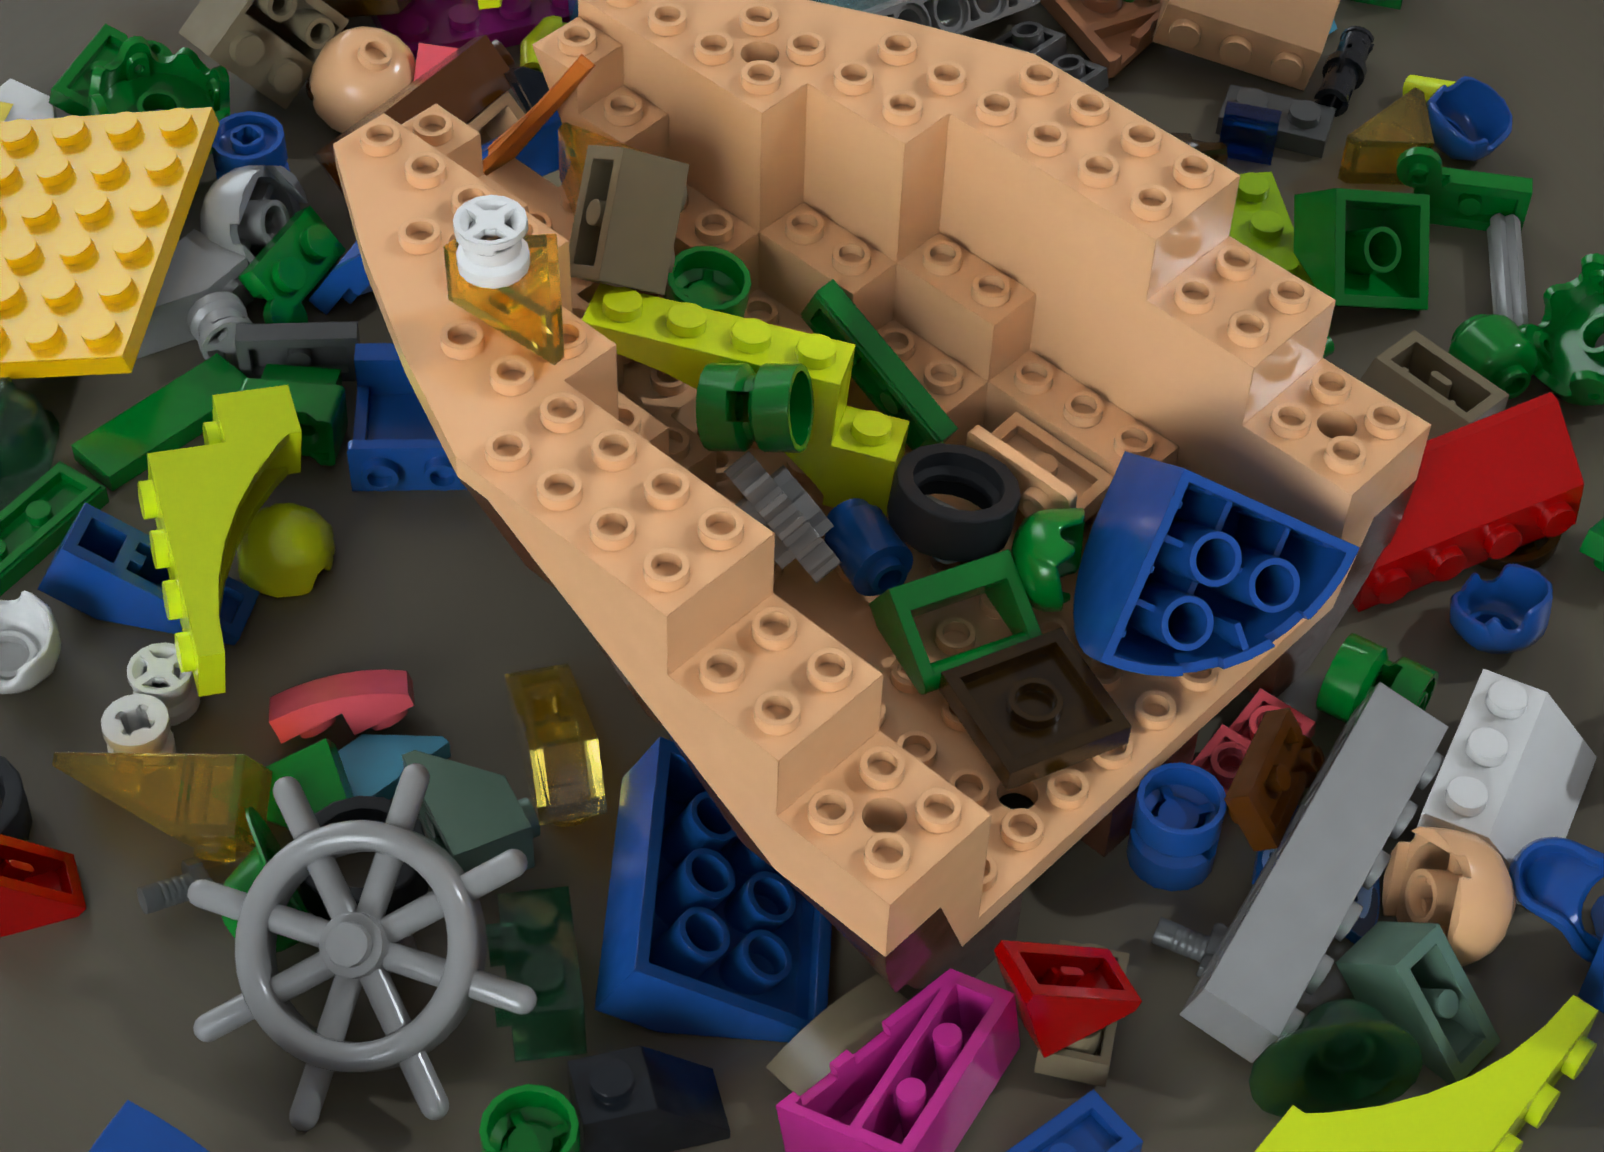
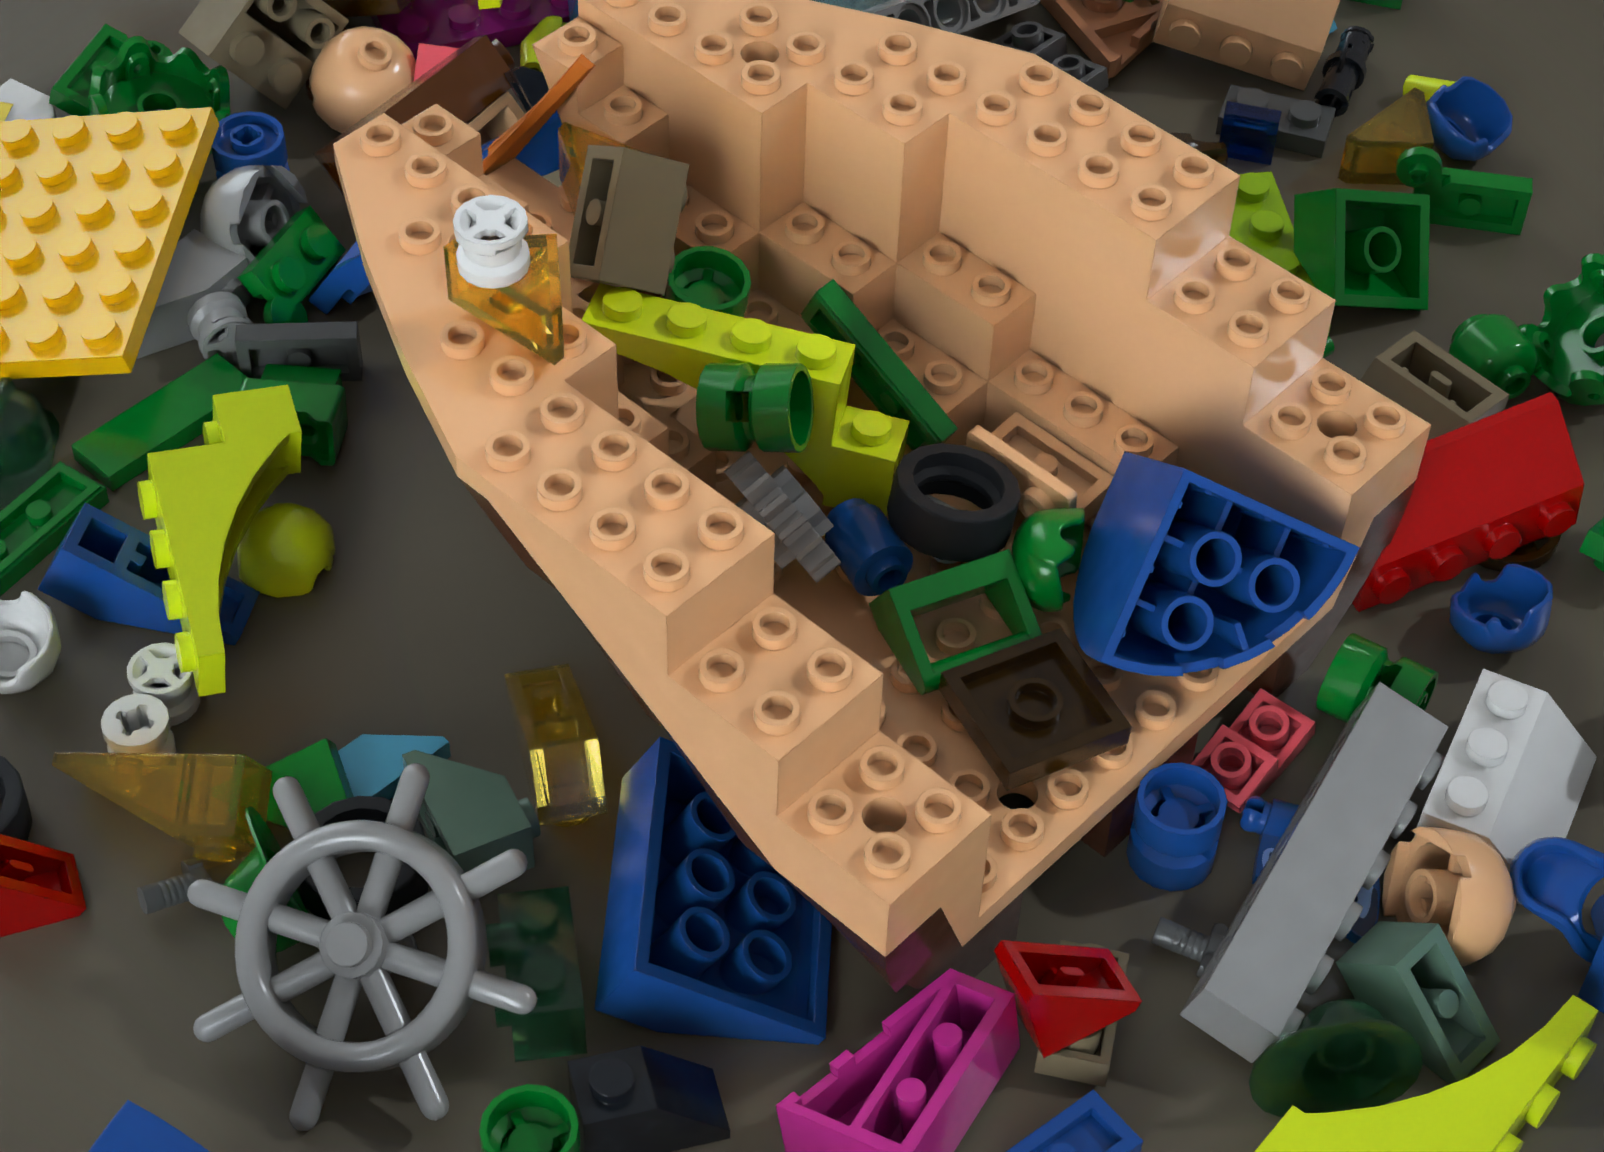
(362, 697): coral slope -> none
(392, 434): blue panel -> none
(841, 1026): dark tan slope -> none
(1272, 779): reddish brown hinge -> none
(1507, 268): light grey axle -> none

